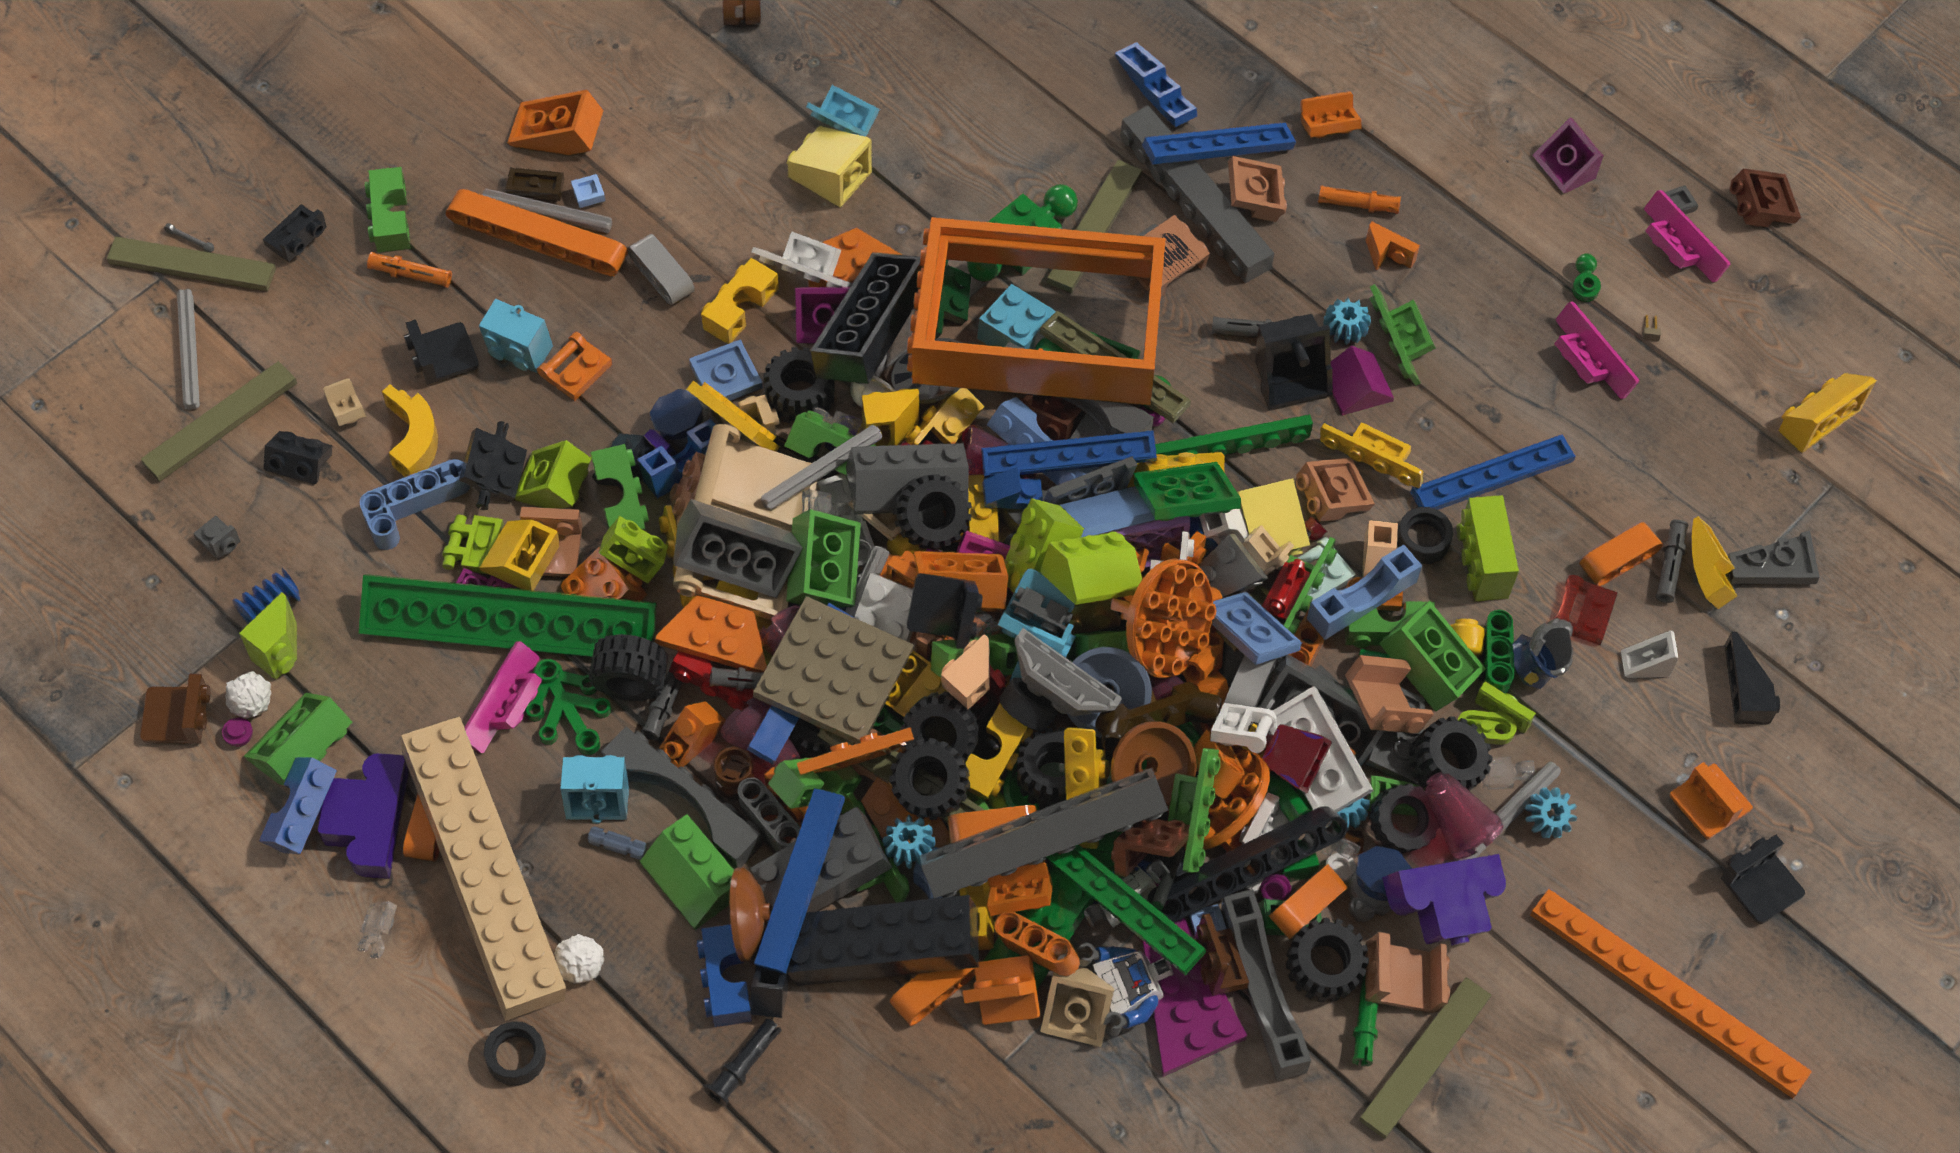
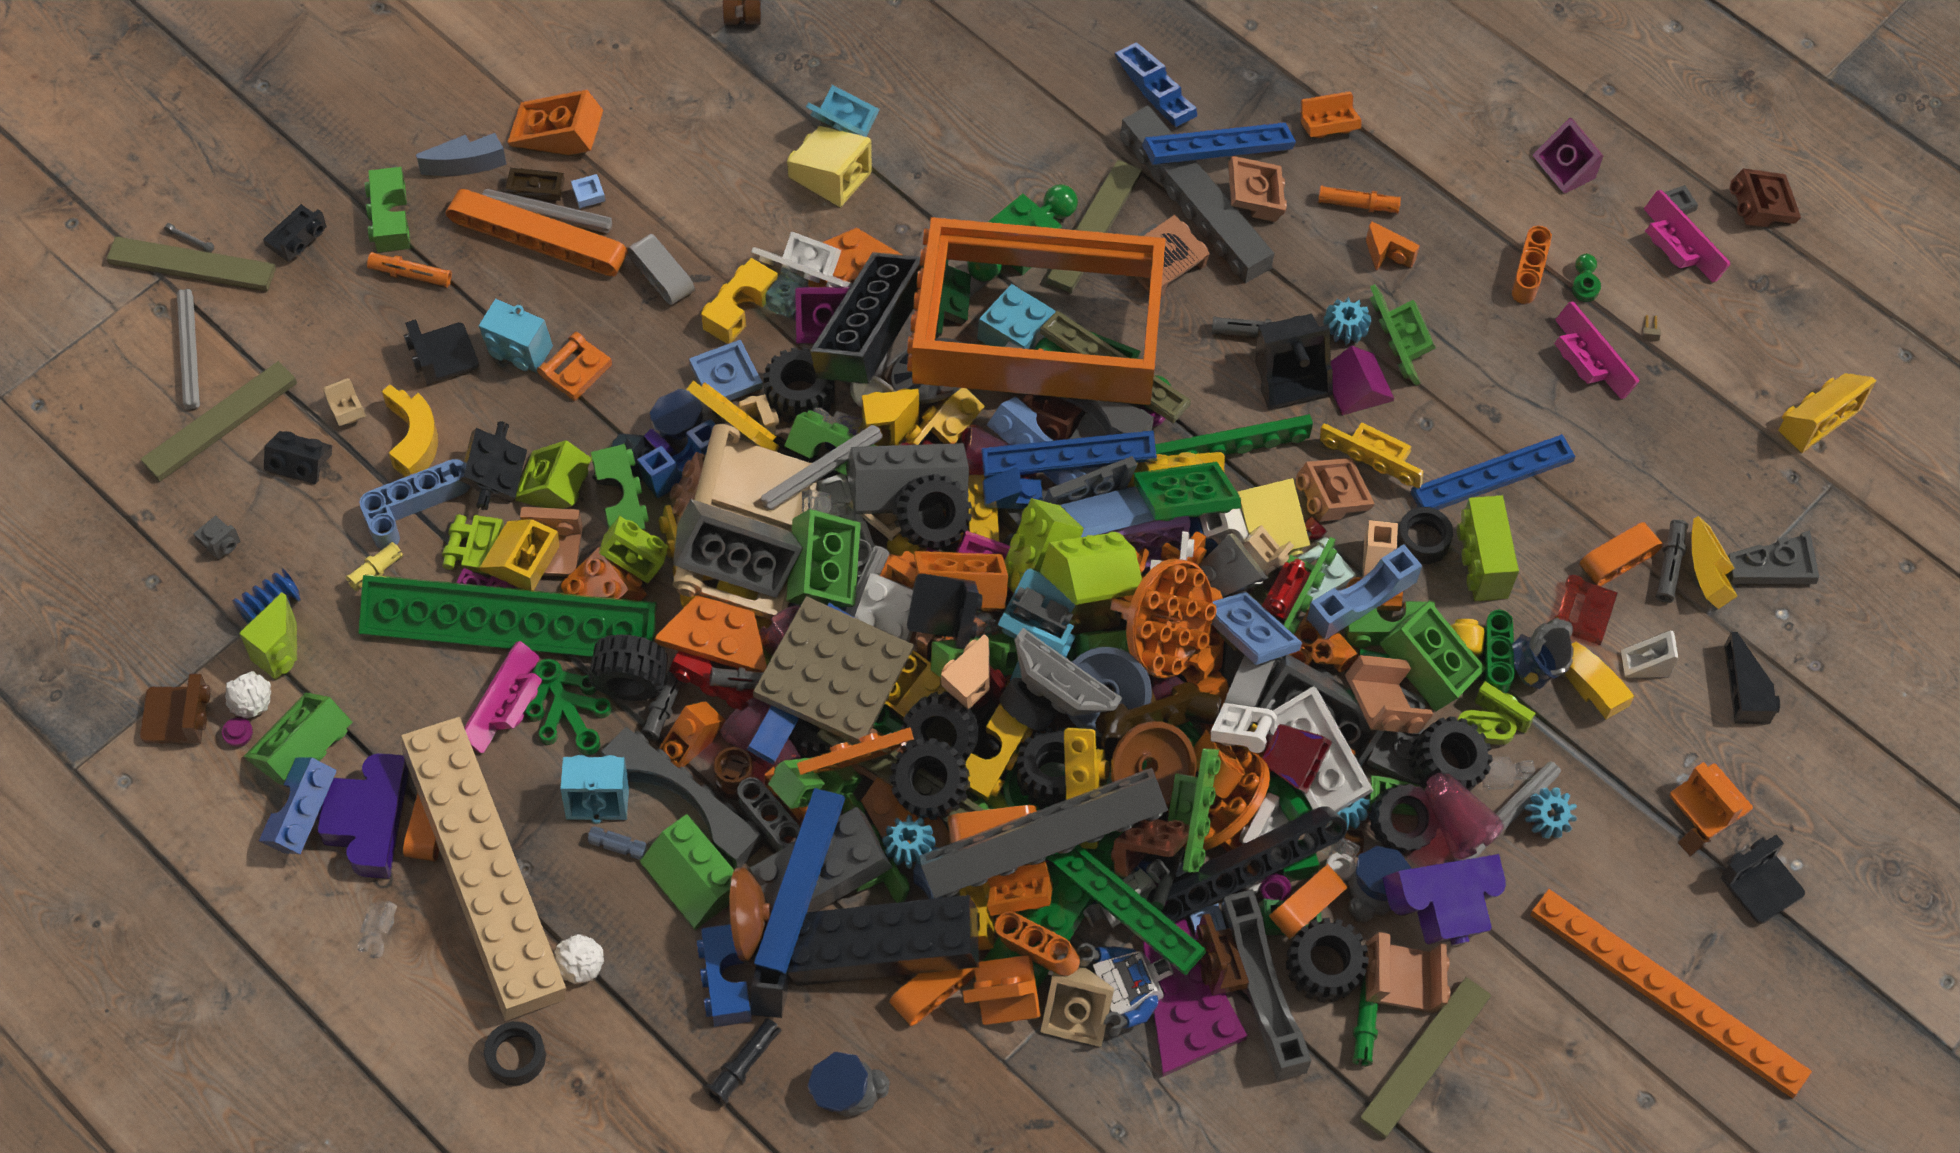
(375, 565): none -> light yellow pin
(462, 157): none -> sand blue slope
(781, 295): none -> clear light blue brick
(846, 1084): none -> dark blue piece
(1335, 652): none -> orange piece
(1531, 264): none -> orange beam
(1598, 682): none -> yellow slope
(1693, 841): none -> reddish brown piece

